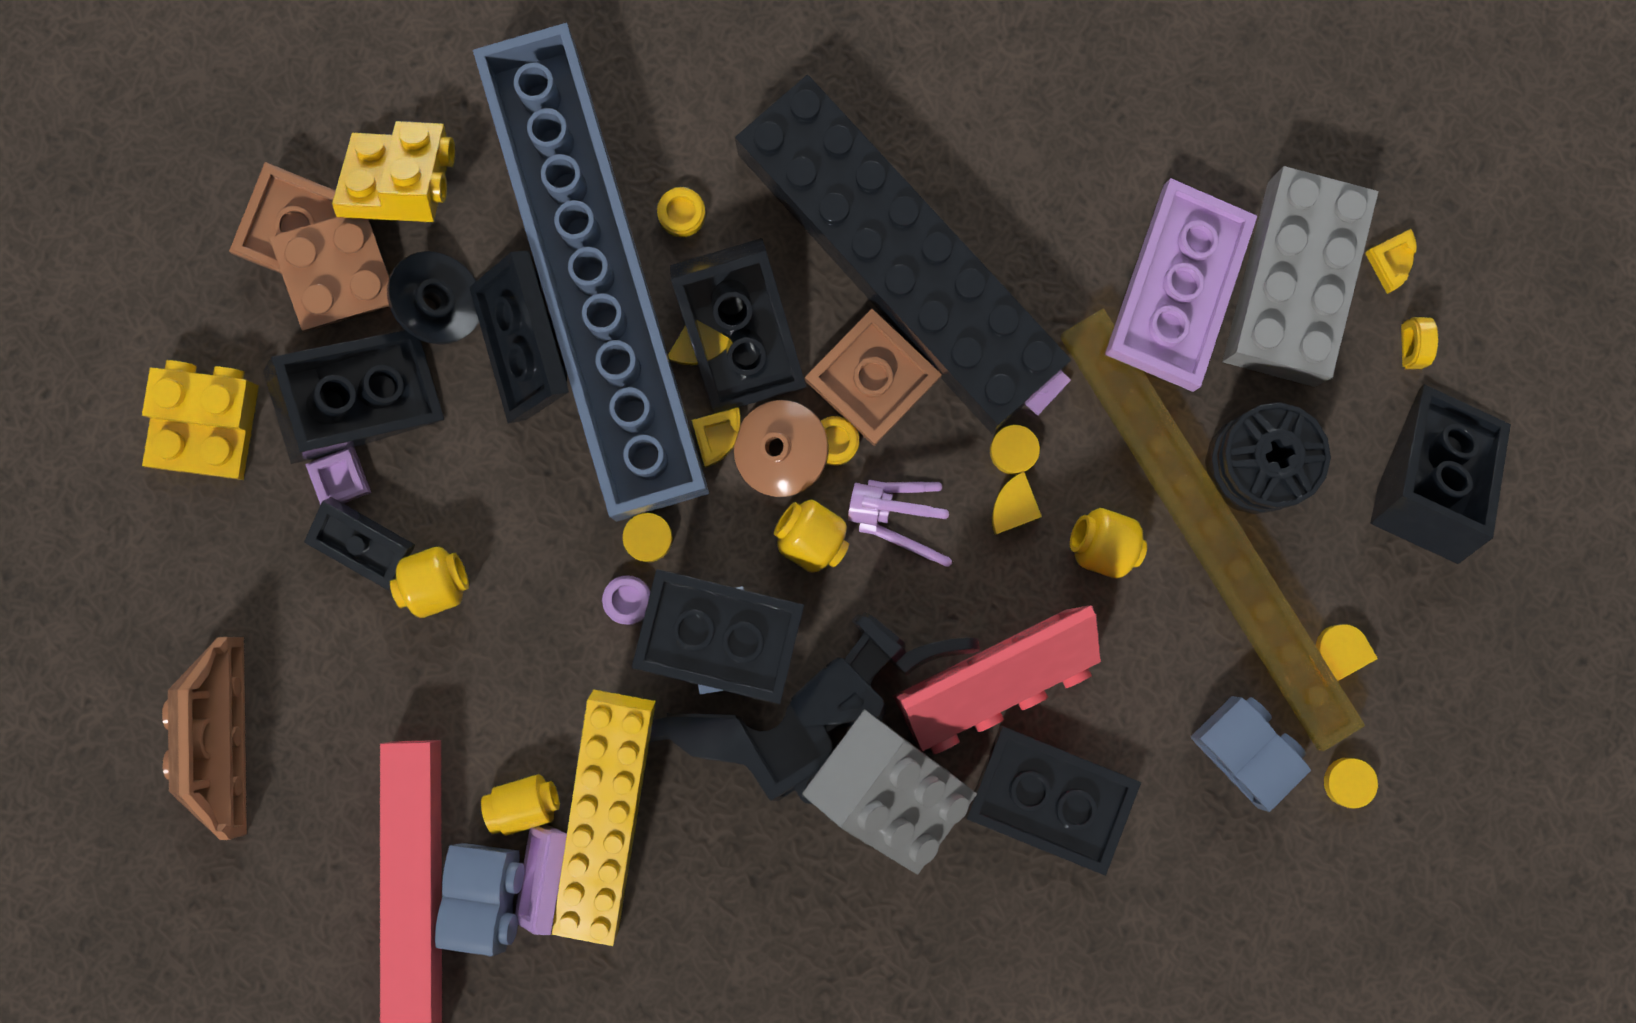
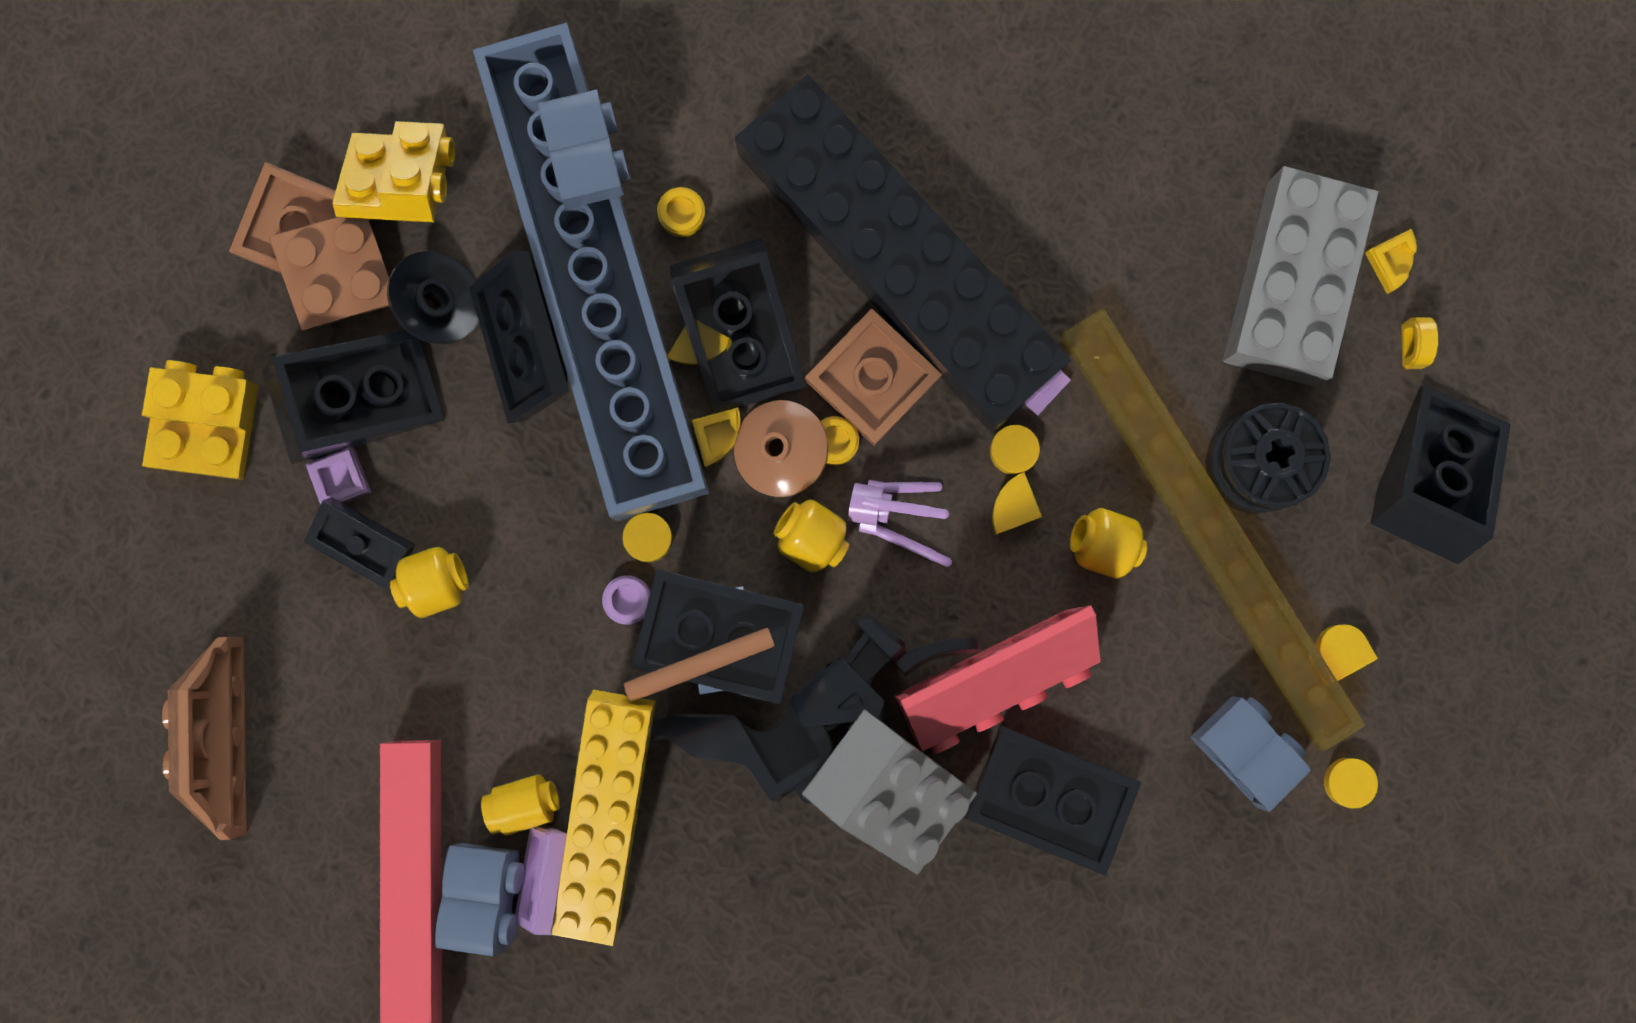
(582, 149): none -> sand blue brick
(699, 664): none -> nougat bar
(1181, 285): lavender plate -> none

